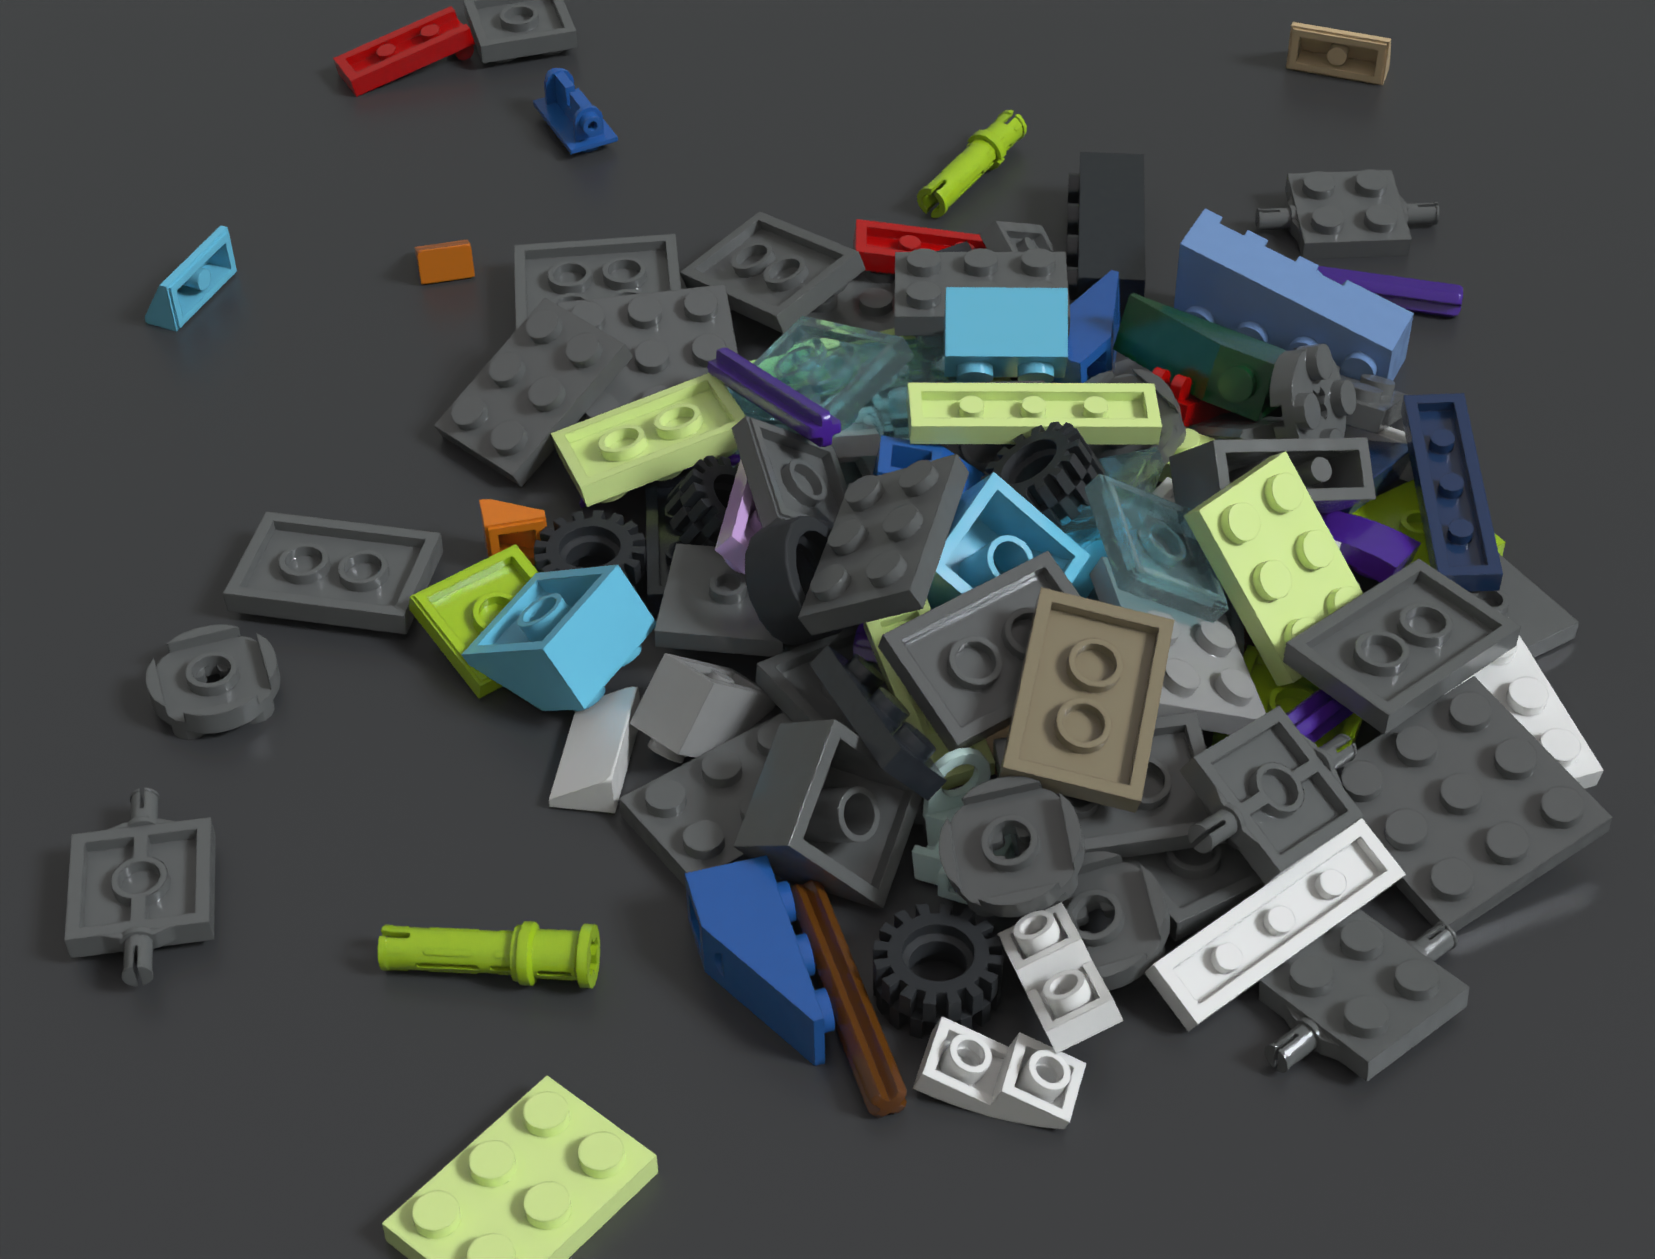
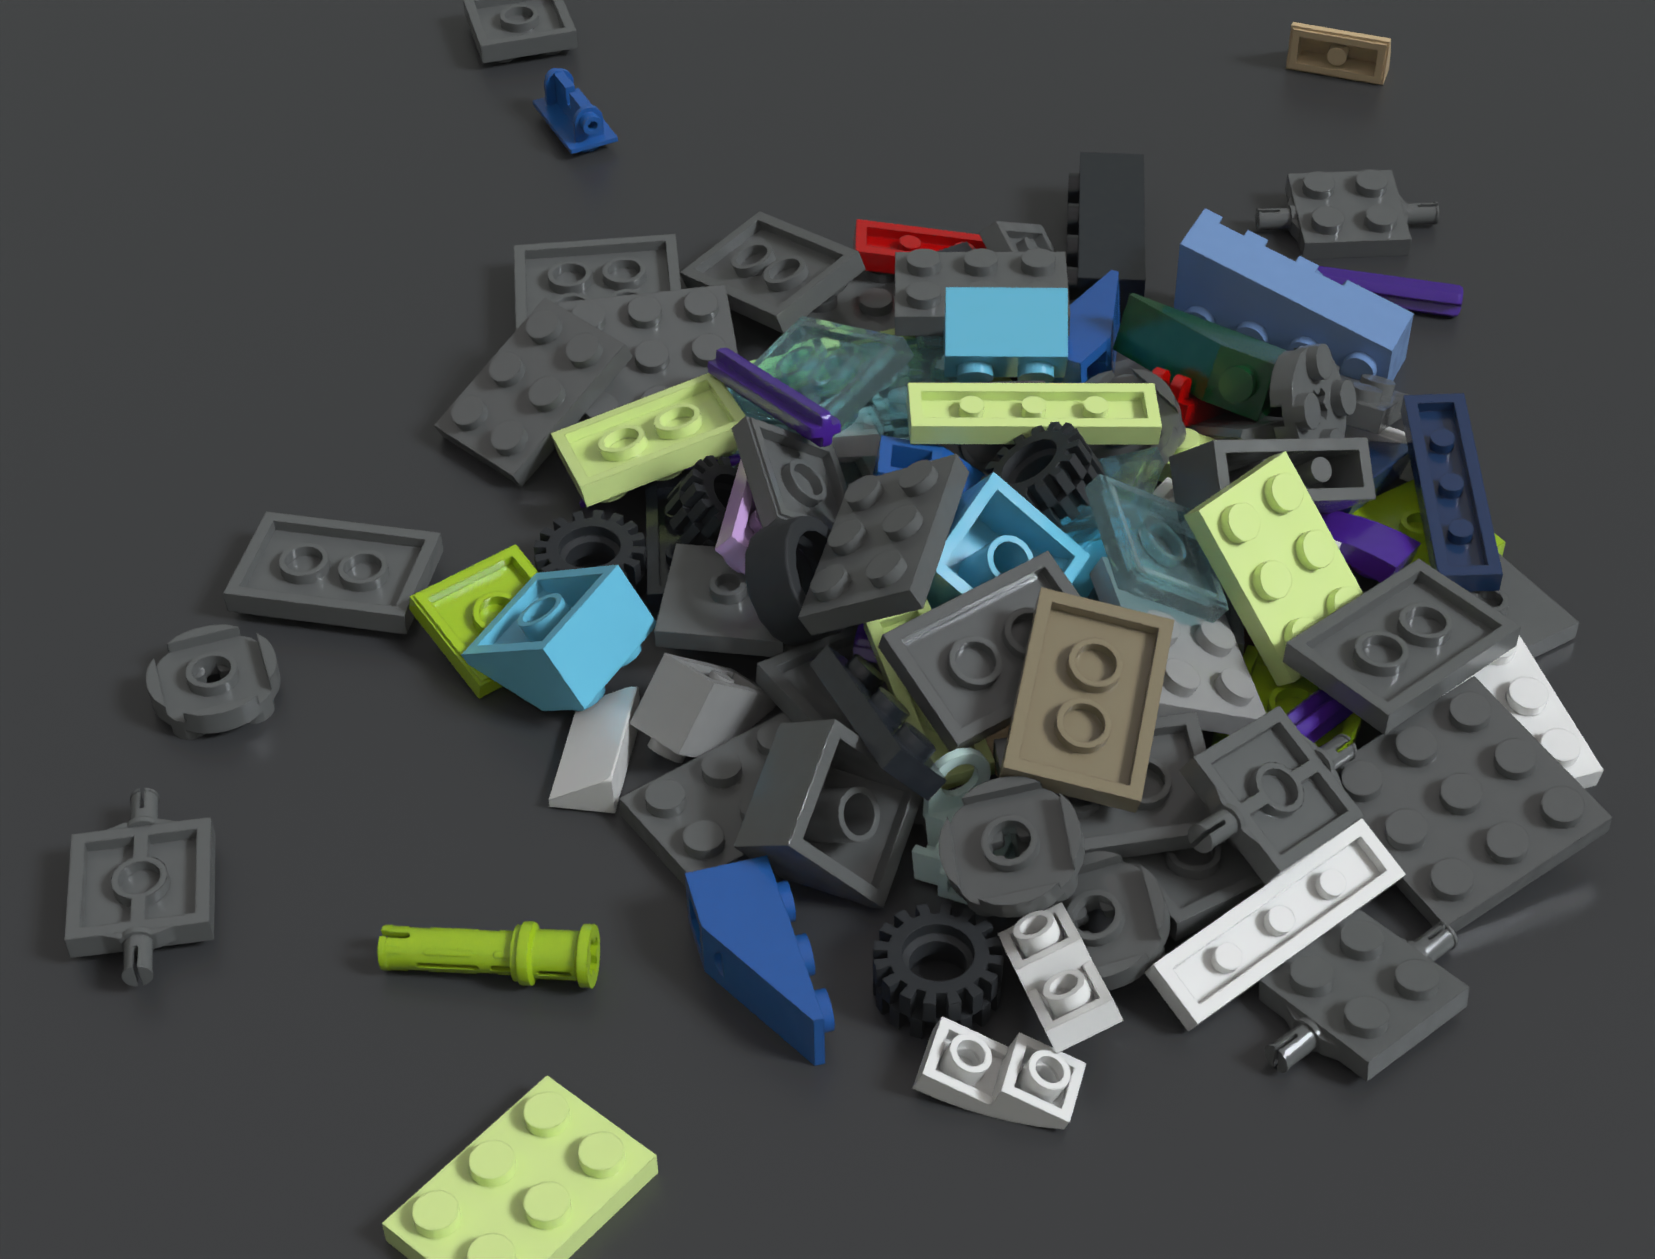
(193, 282): medium azure slope -> none
(405, 51): red hinge -> none
(445, 261): orange slope -> none
(510, 525): orange slope -> none
(852, 1009): reddish brown axle -> none
(981, 154): lime pin -> none

